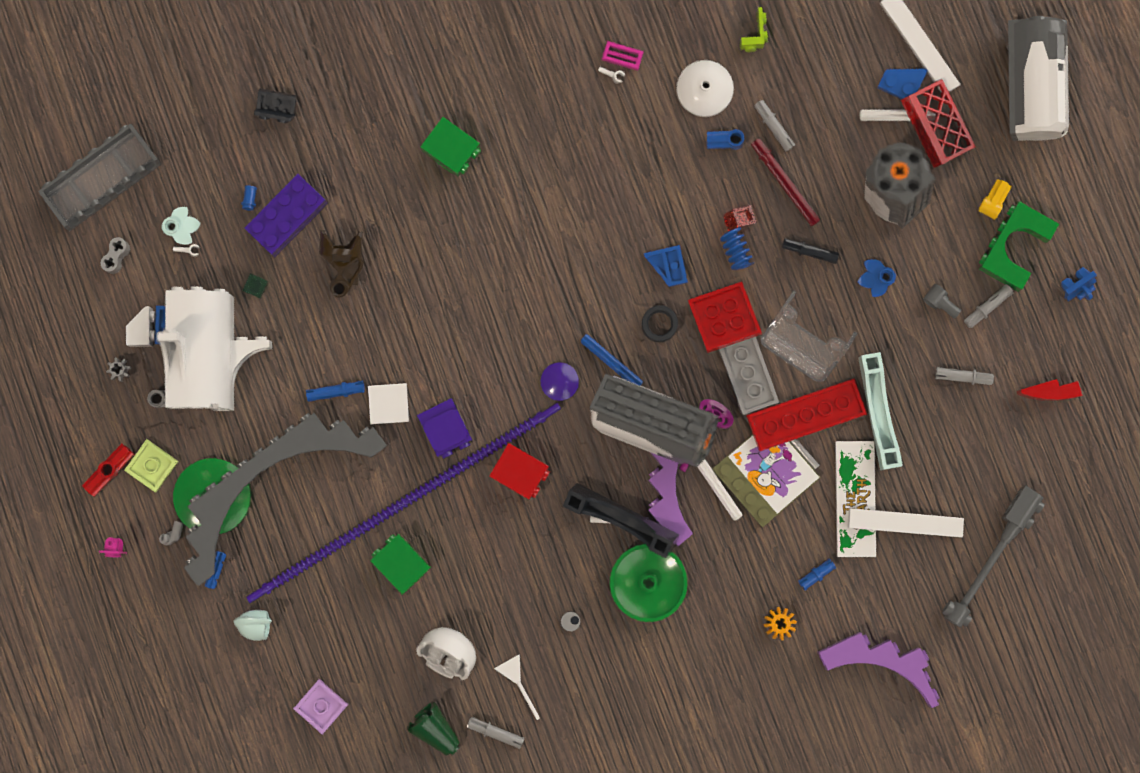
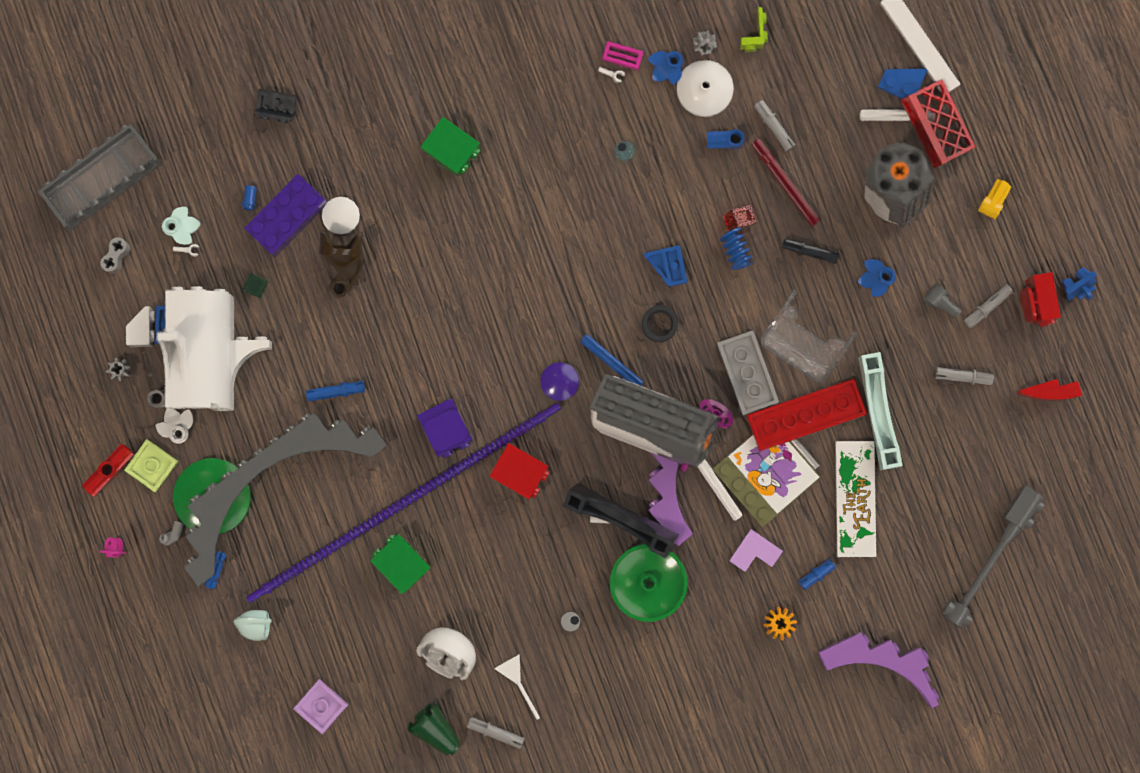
(175, 422): none -> white plate
(340, 215): none -> white dish
(388, 403): white tile -> none
(624, 151): none -> clear light blue tile
(664, 68): none -> blue plate
(704, 42): none -> light grey gear
(724, 317): red plate -> none
(755, 546): none -> lavender tile
(905, 522): white tile -> none
(996, 261): green arch -> none
(1038, 78): piece -> none
(1040, 300): none -> red brick

